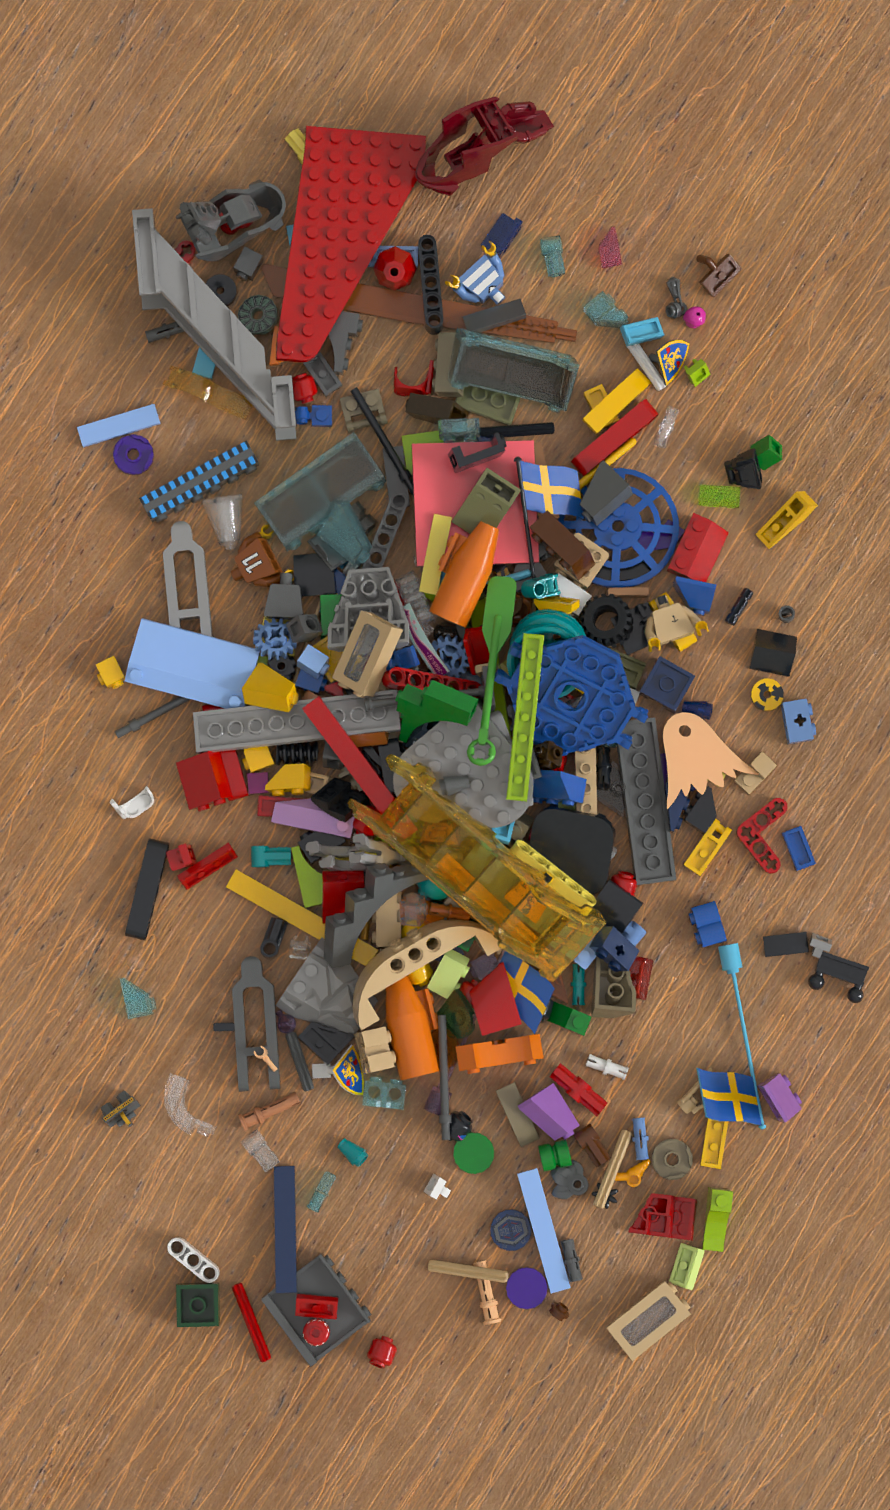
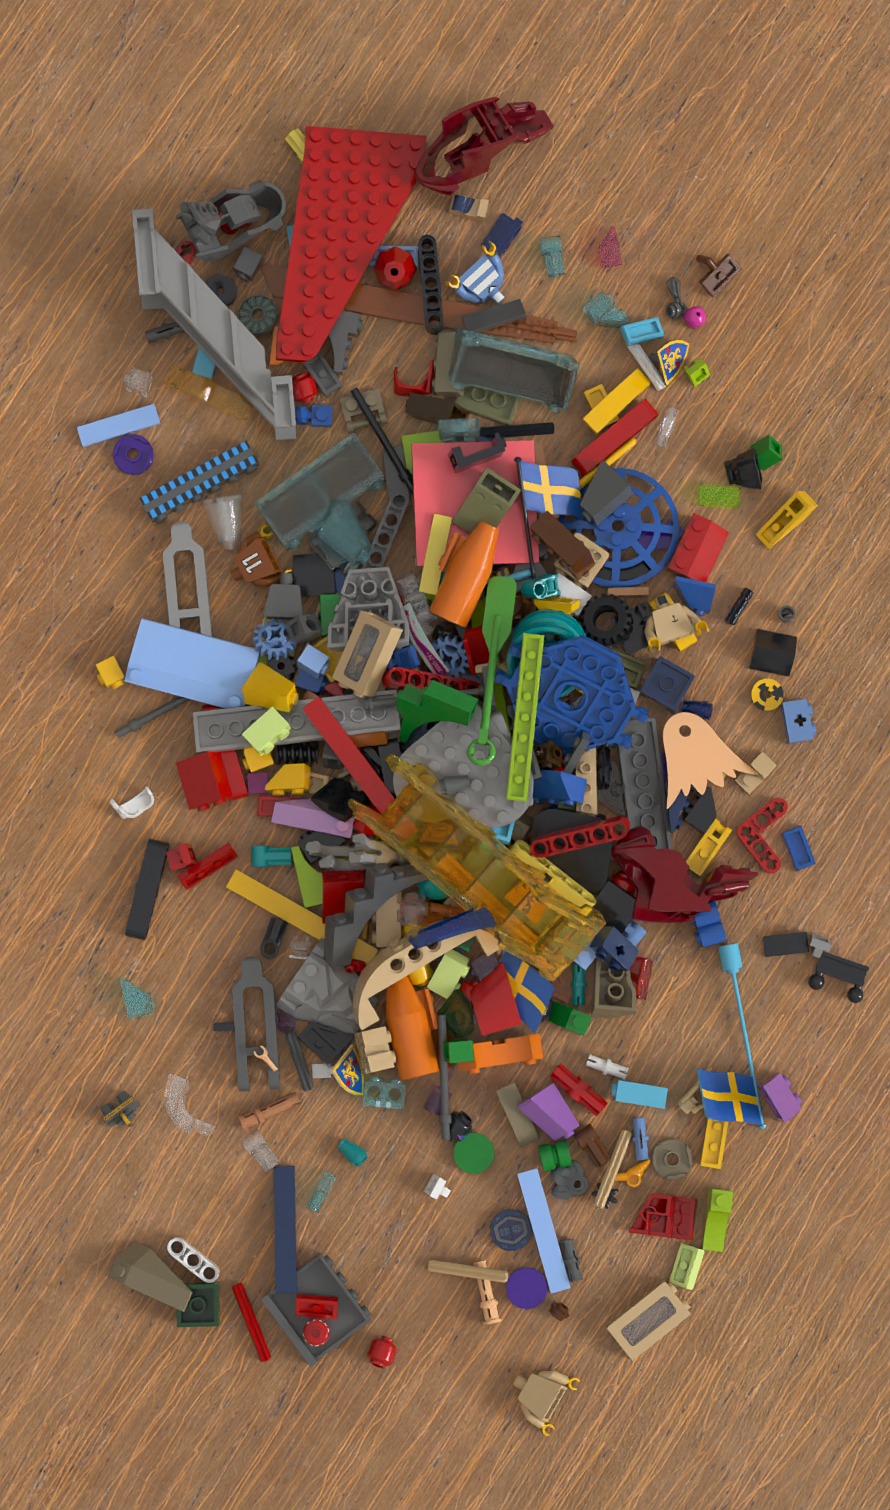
(138, 381): none -> clear brick
(146, 1273): none -> dark tan wedge
(267, 731): none -> yellowish green brick
(356, 965): none -> red arm
(458, 1050): none -> green panel
(467, 921): none -> clear blue windscreen
(469, 207): none -> tan leg
(542, 1395): none -> tan torso
(573, 843): none -> red beam
(579, 746): none -> dark grey plate
(639, 1094): none -> medium azure window
(664, 885): none -> dark red piece

